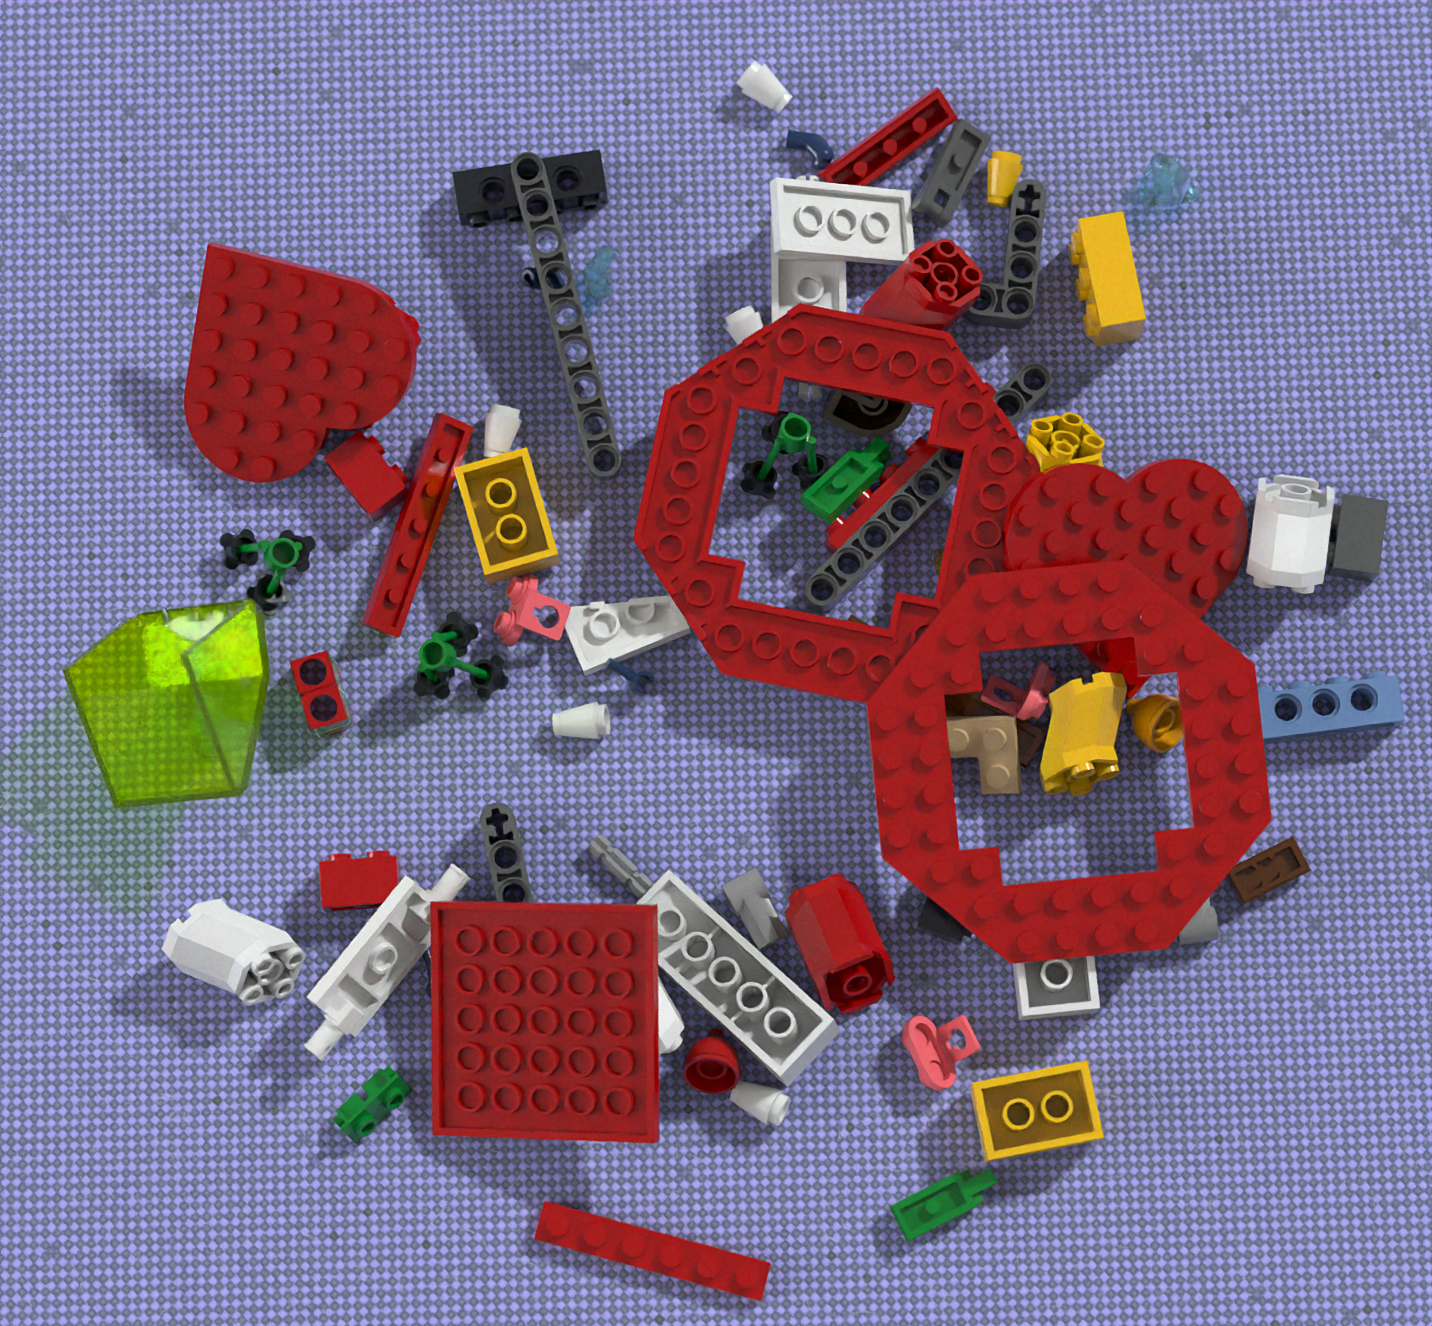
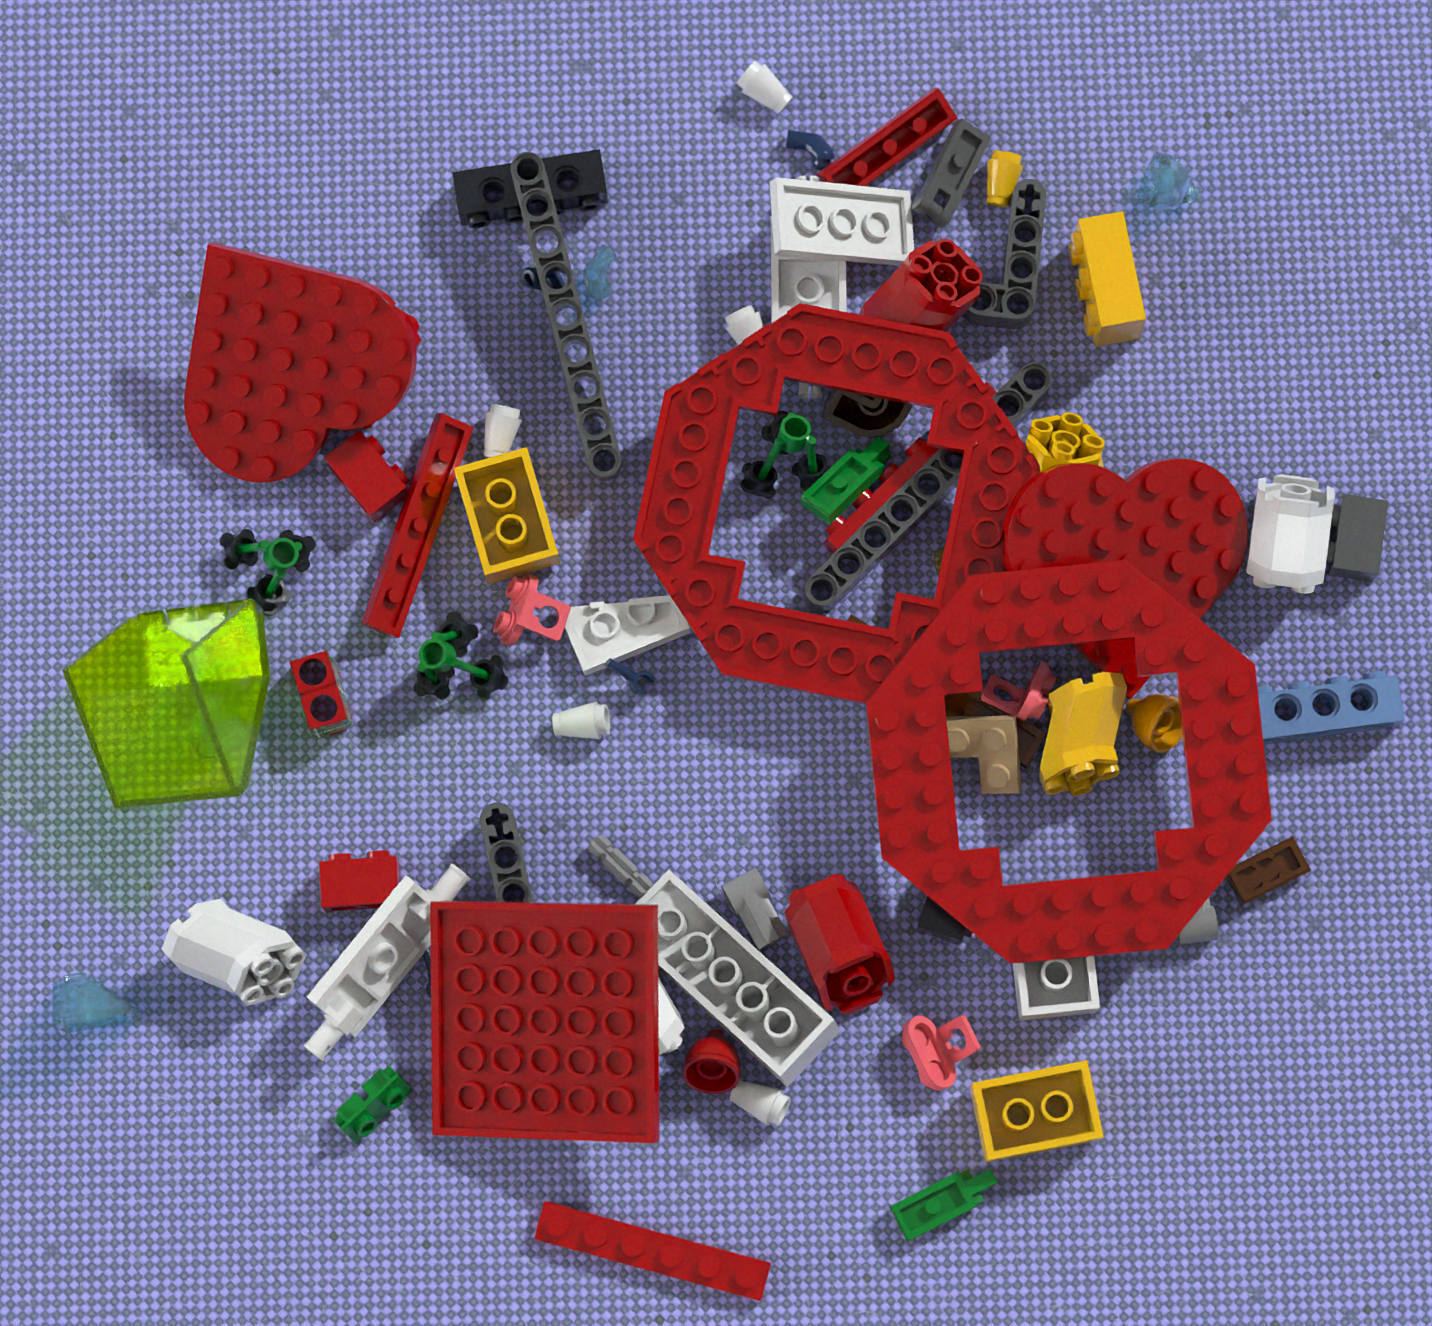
(87, 1004): none -> clear light blue slope

